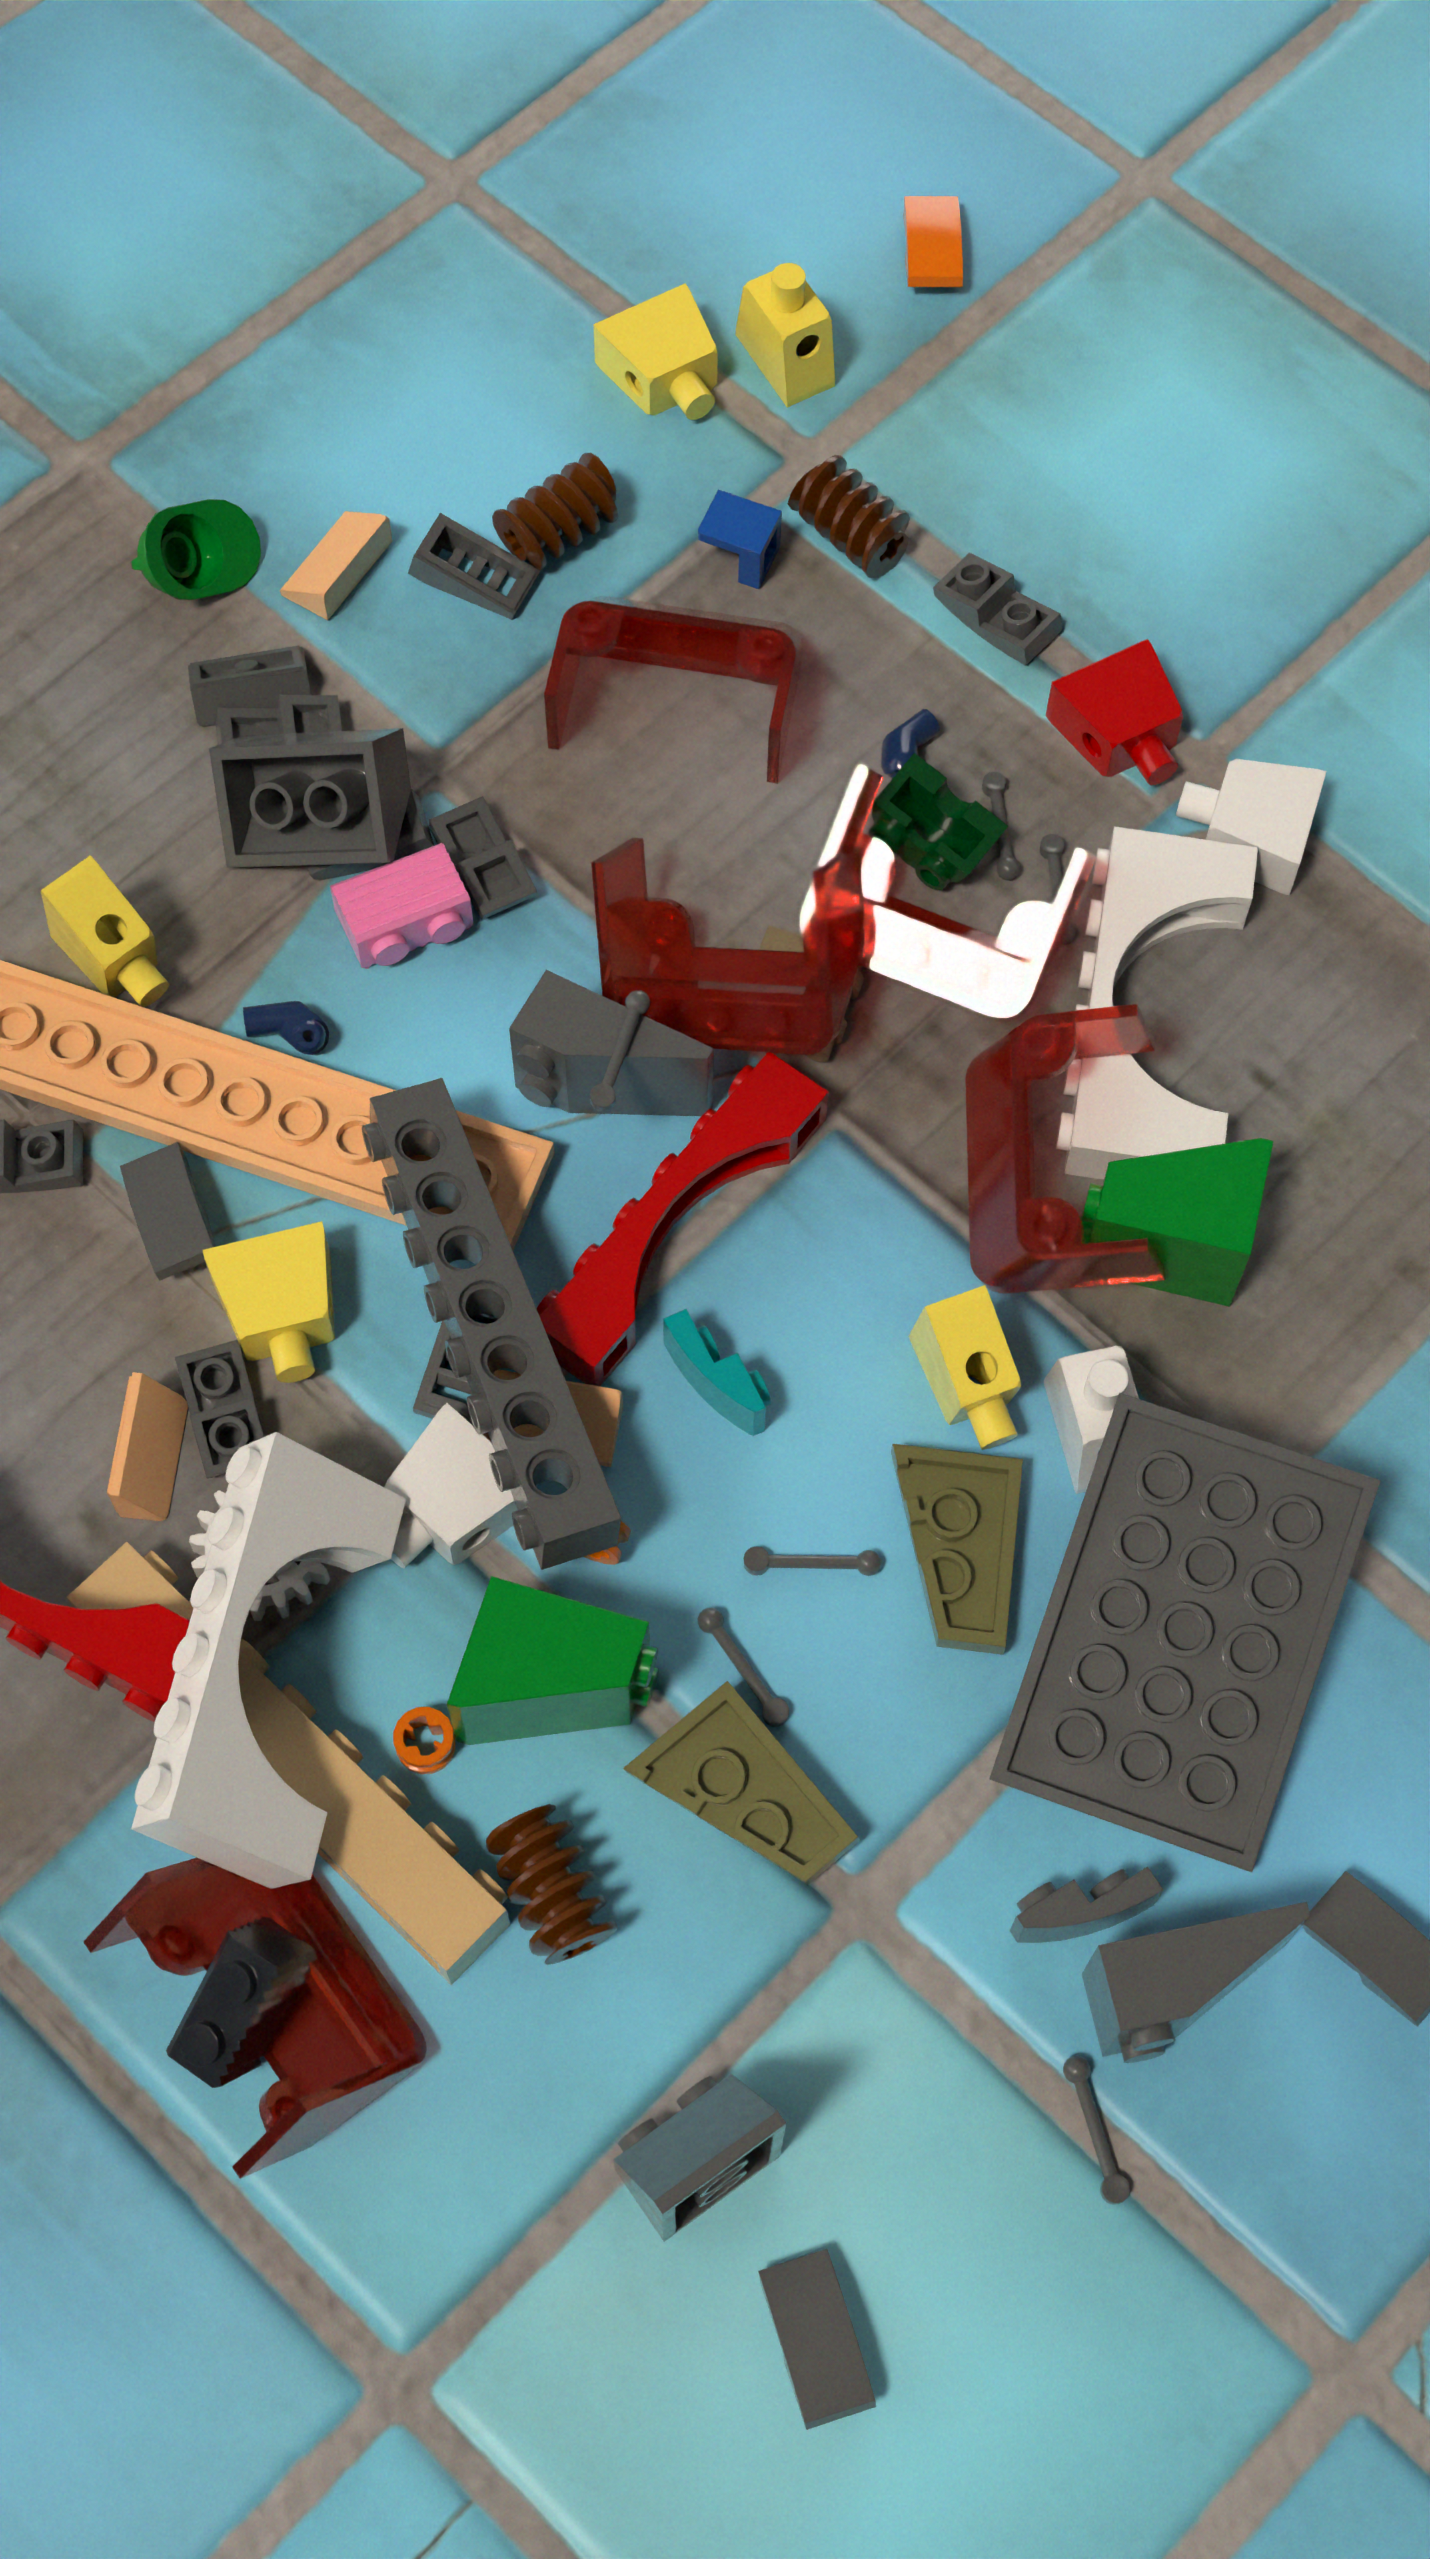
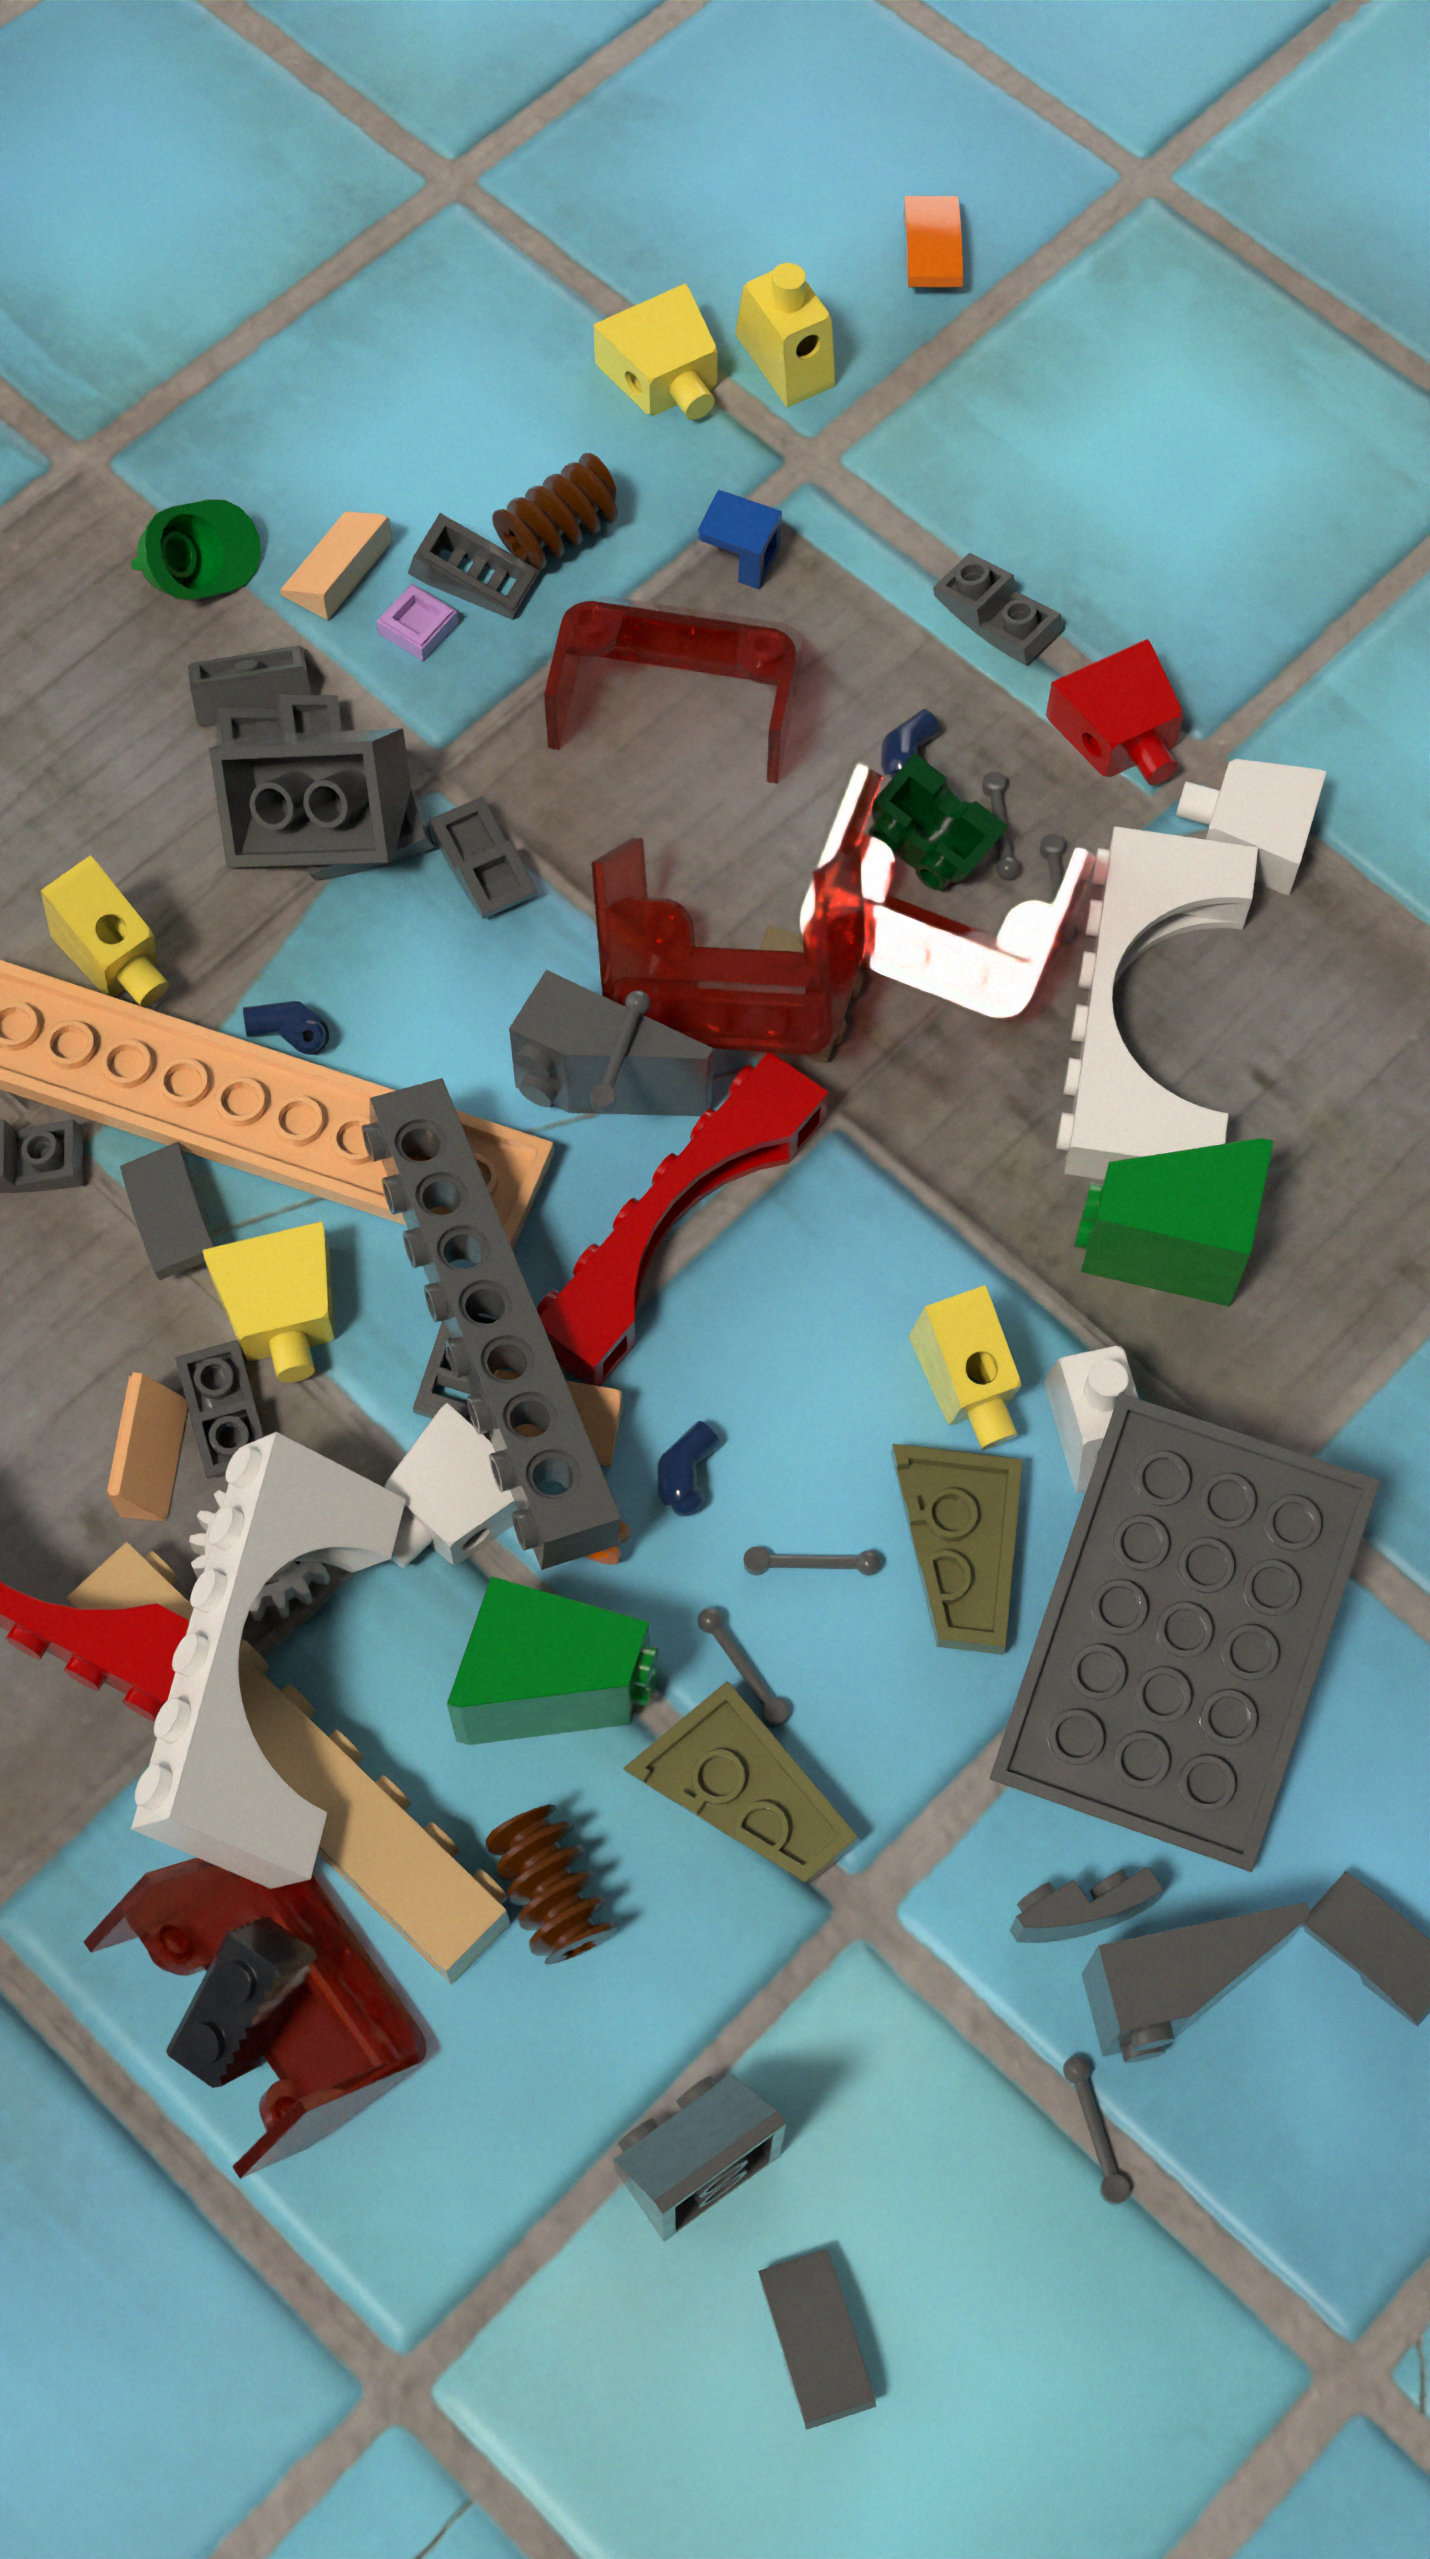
(403, 906): bright pink brick -> none
(411, 1756): orange bush -> none
(417, 622): none -> lavender tile
(678, 1469): none -> dark blue arm
(721, 1383): teal slope -> none
(852, 516): reddish brown piece -> none
(1013, 1236): clear red windscreen -> none

